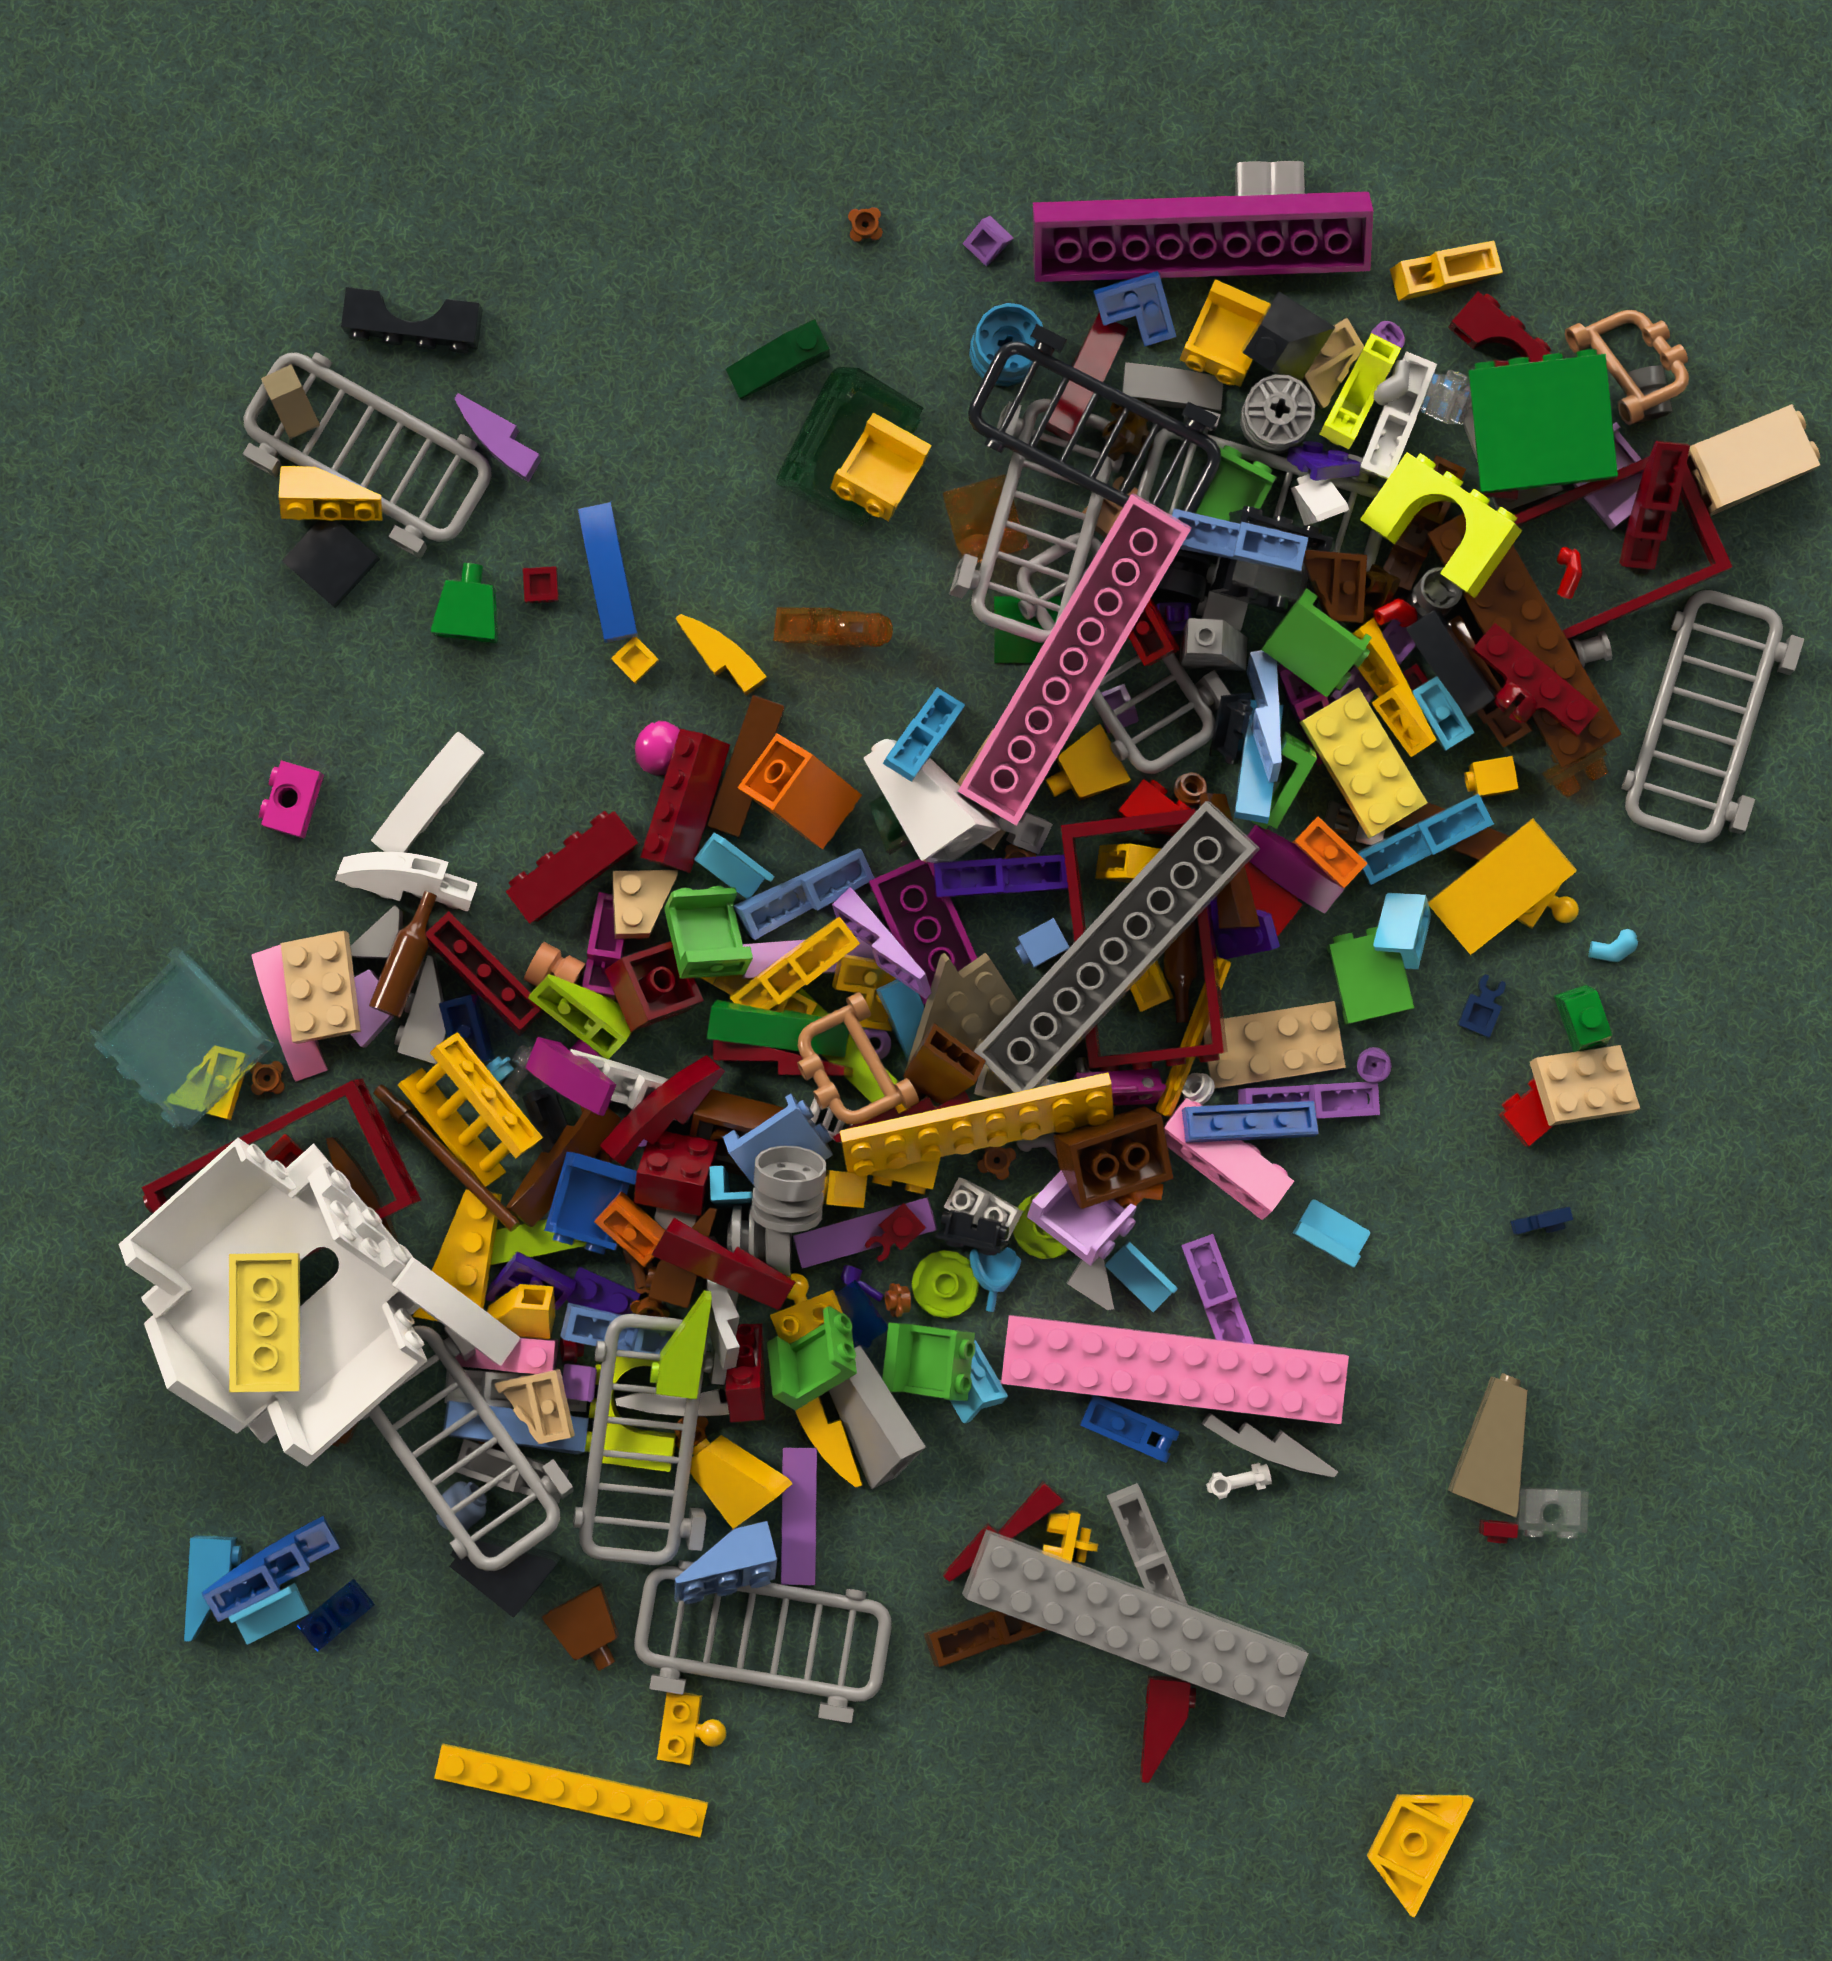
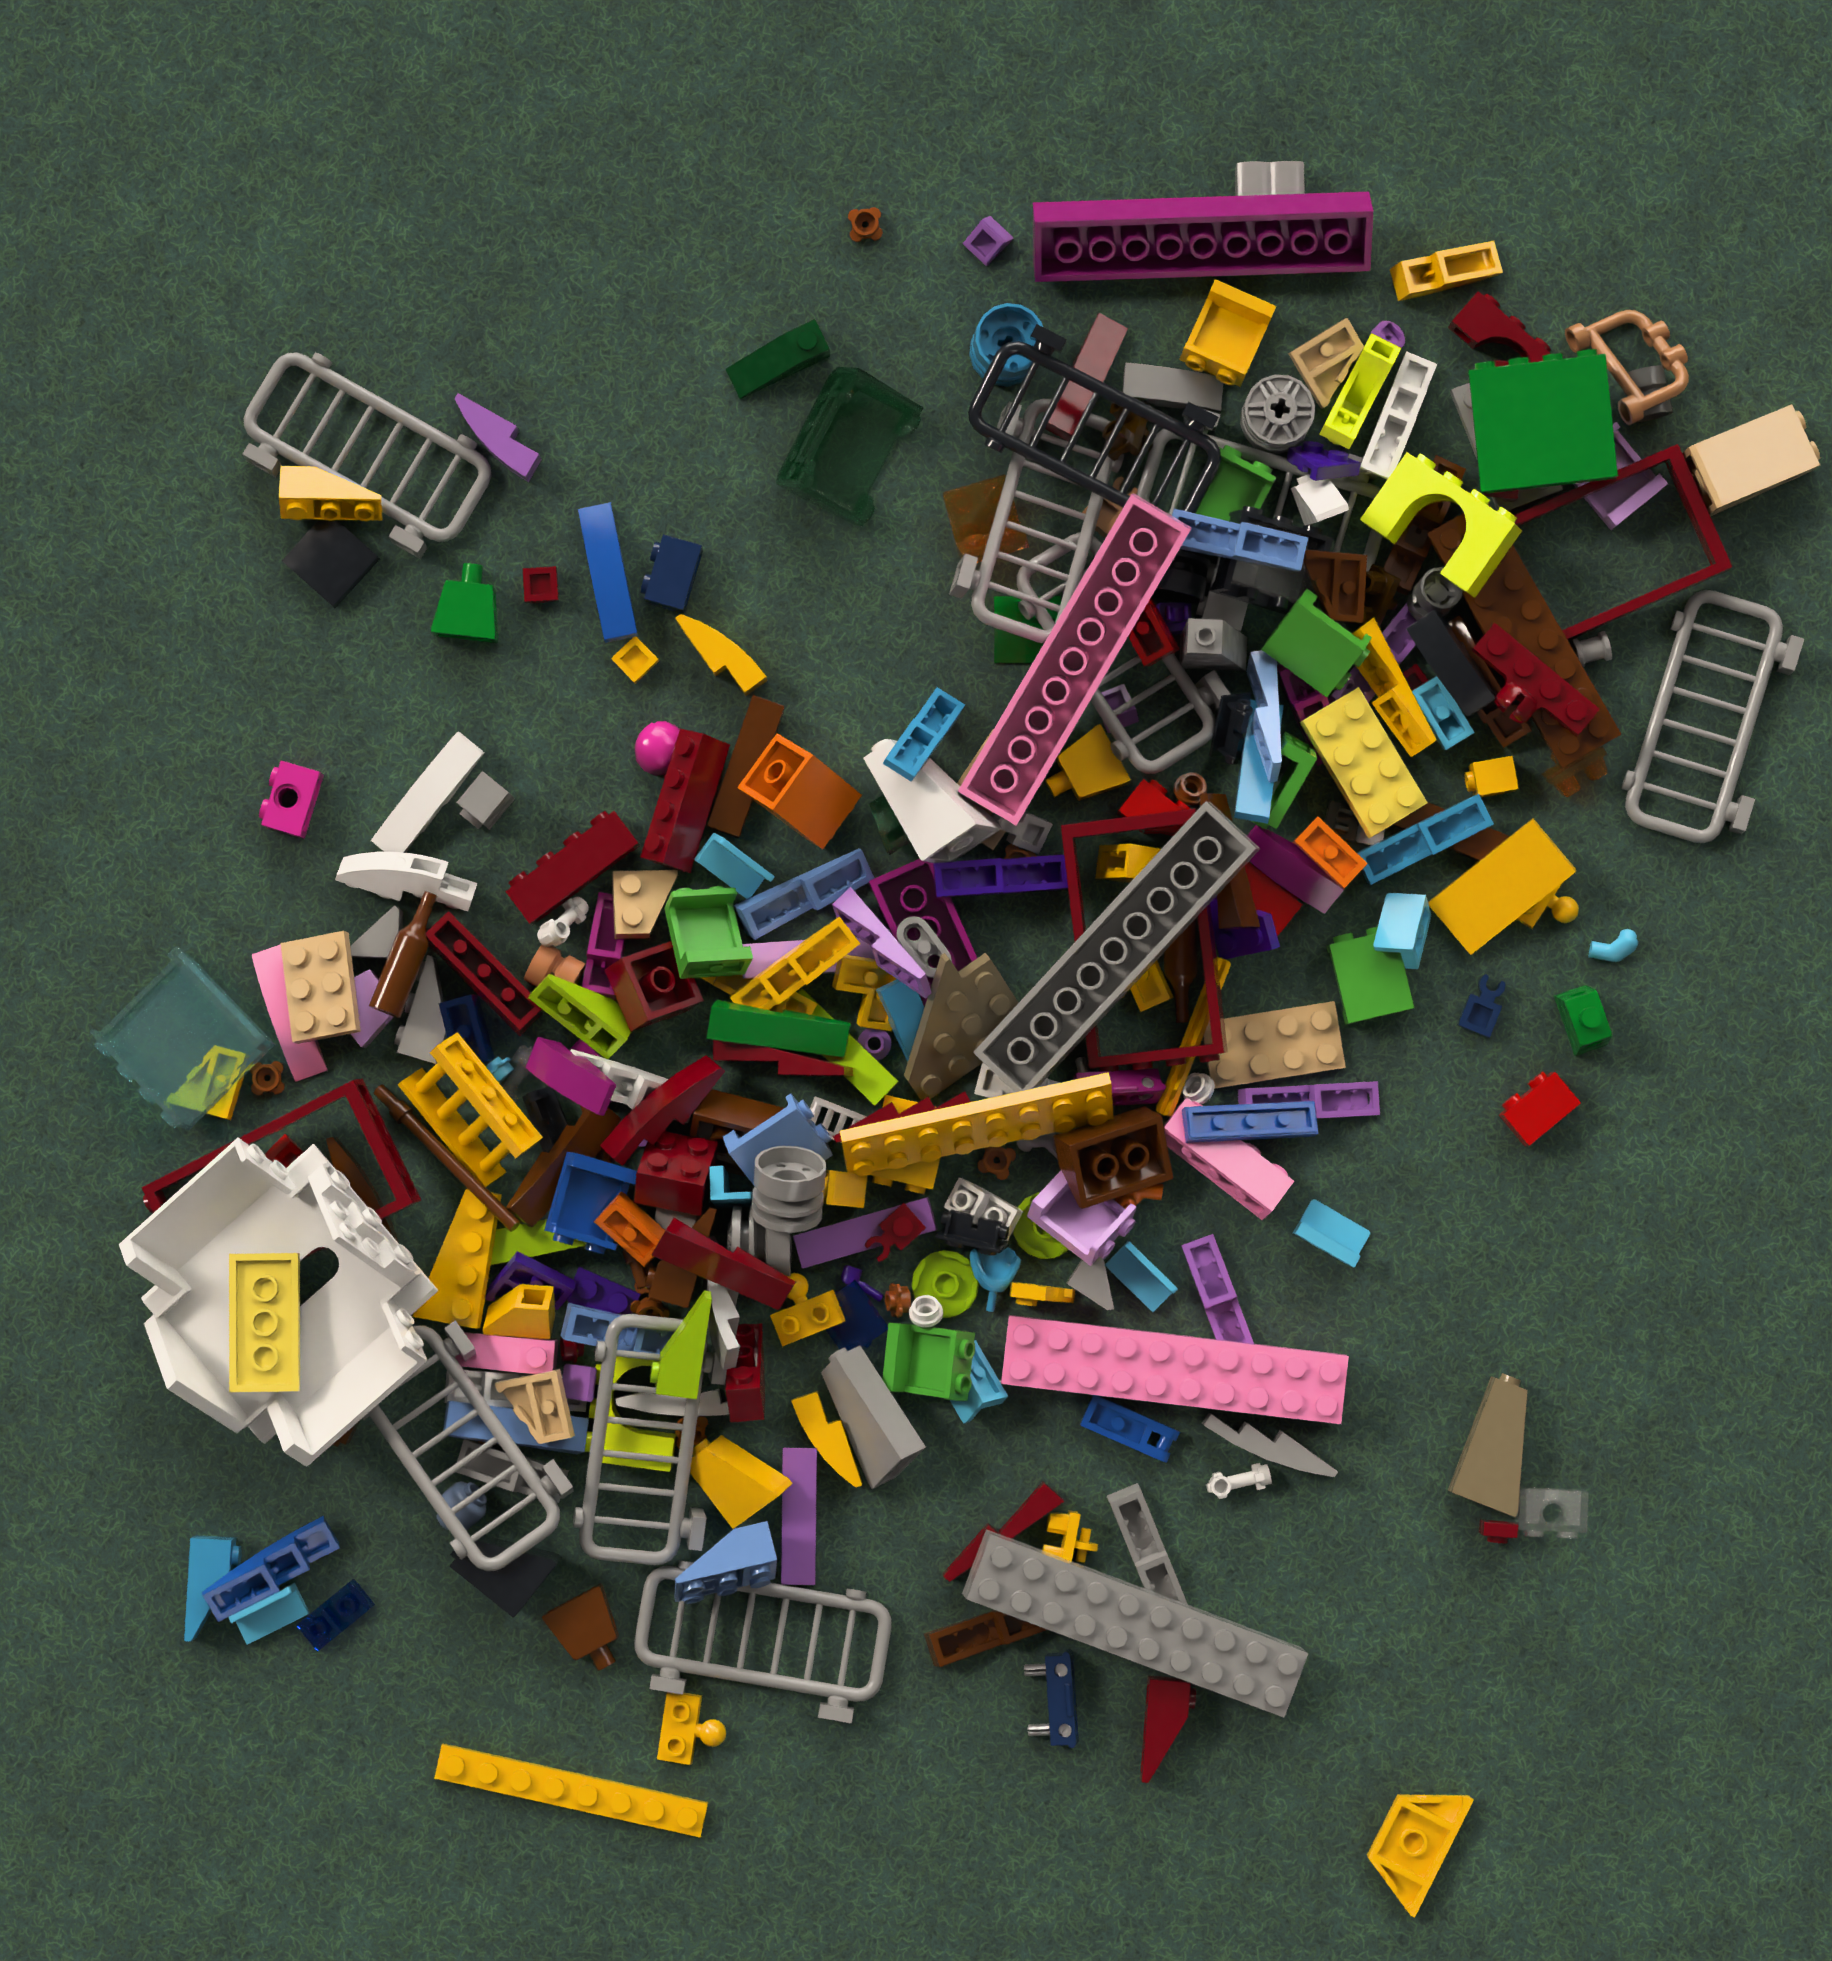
(290, 402): dark tan slope -> none
(454, 325): black arch -> none
(456, 1311): white slope -> none
(484, 801): none -> light grey brick
(557, 931): none -> white bar
(672, 573): none -> dark blue brick
(813, 1362): bright green panel -> none
(827, 1094): medium nougat bar -> none
(831, 627): clear orange plate -> none
(880, 467): yellow panel -> none
(924, 947): none -> light grey plate
(925, 1311): none -> white plate
(943, 1066): reddish brown torso -> none
(1029, 1293): none -> yellow wing
(1041, 944): medium blue brick -> none
(1061, 1699): none -> dark blue piece
(1139, 298): blue plate -> none
(1287, 338): black slope -> none
(1374, 1065): medium lavender tile -> none
(1395, 386): light grey arm -> none
(1398, 610): red arm -> none
(1447, 397): clear brick -> none
(1552, 1221): dark blue plate -> none
(1573, 572): red arm -> none
(1584, 1085): tan plate -> none
(1653, 504): dark red slope -> none

